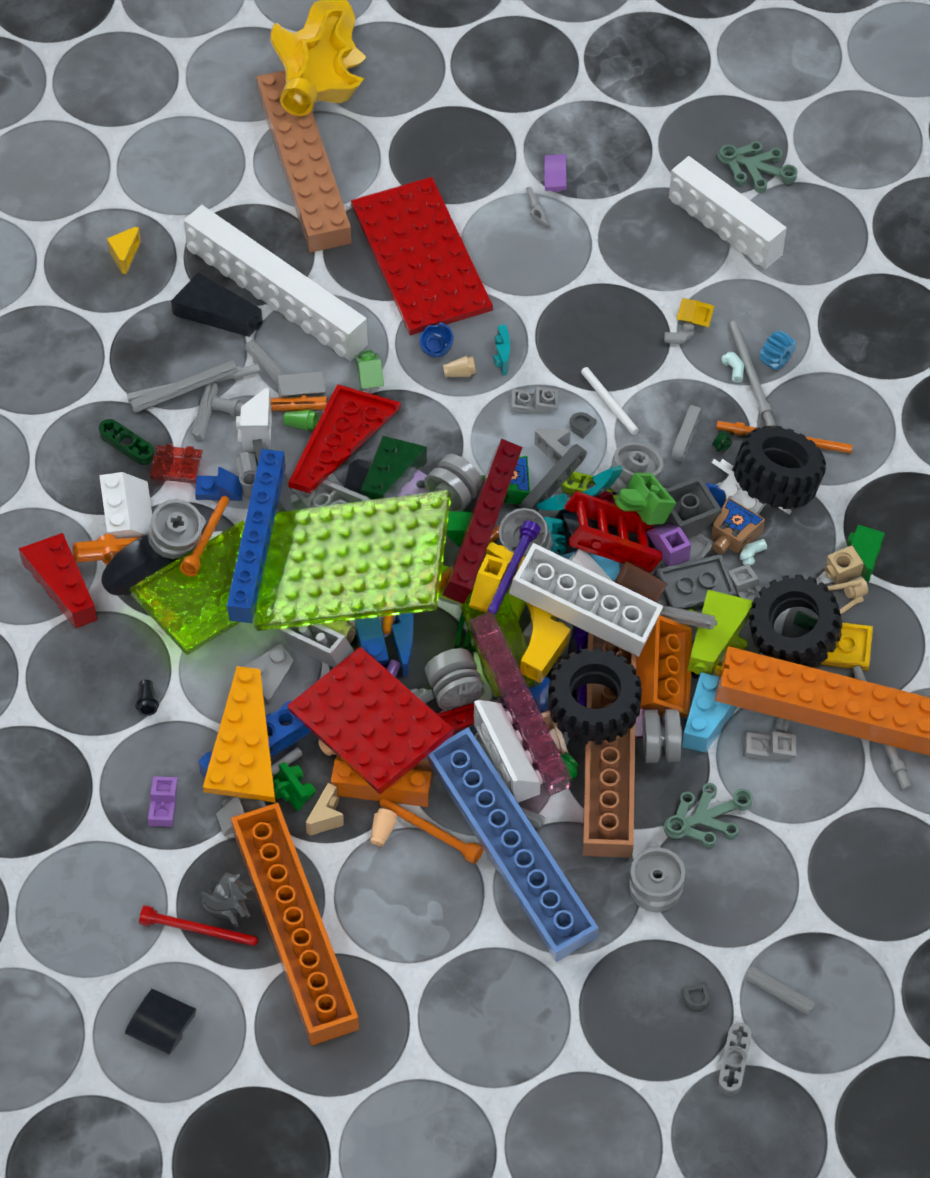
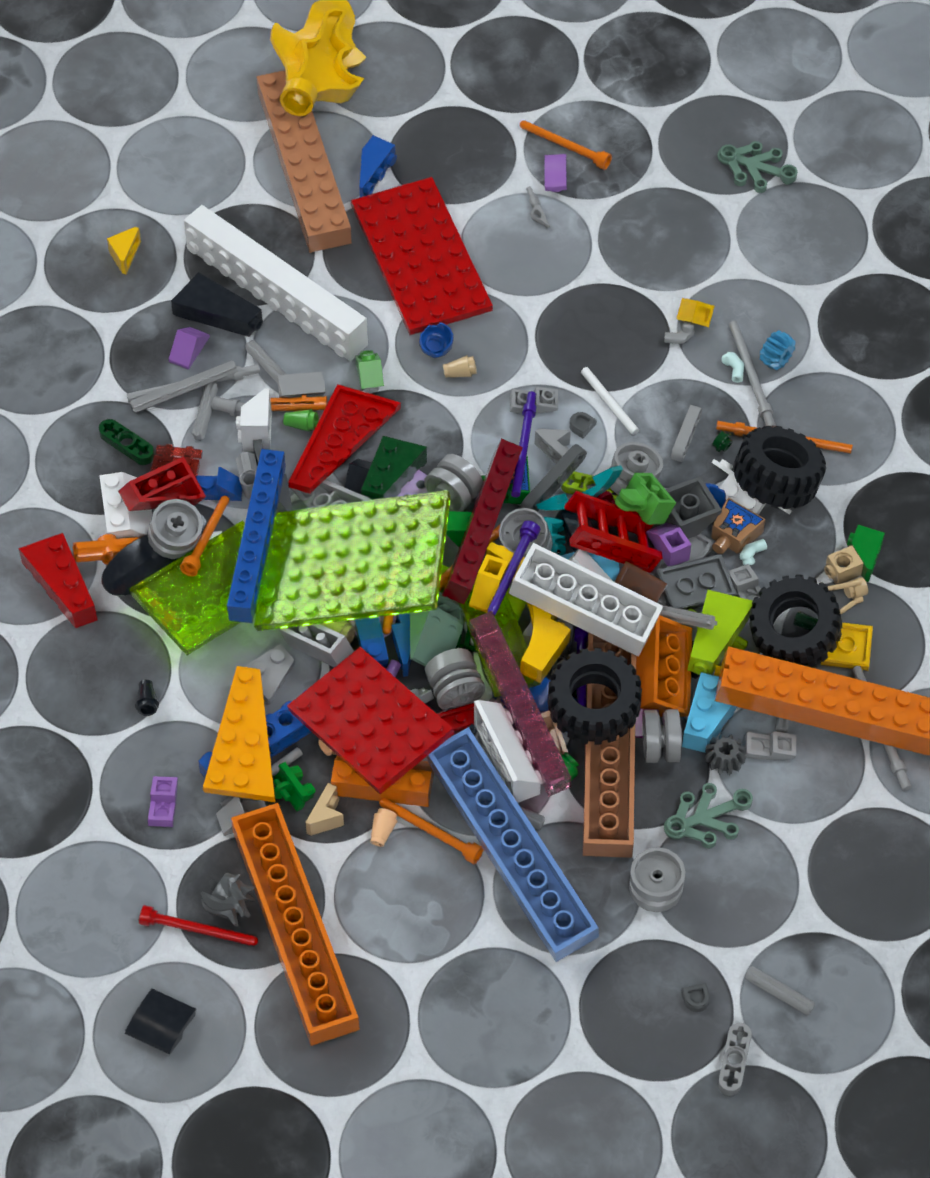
(162, 484): none -> red wedge
(187, 346): none -> medium lavender slope
(375, 160): none -> blue slope
(435, 630): none -> sand green slope
(502, 356): teal slope -> none
(529, 413): none -> dark purple bar
(601, 159): none -> orange piece
(716, 750): none -> dark grey gear
(727, 212): white brick -> none

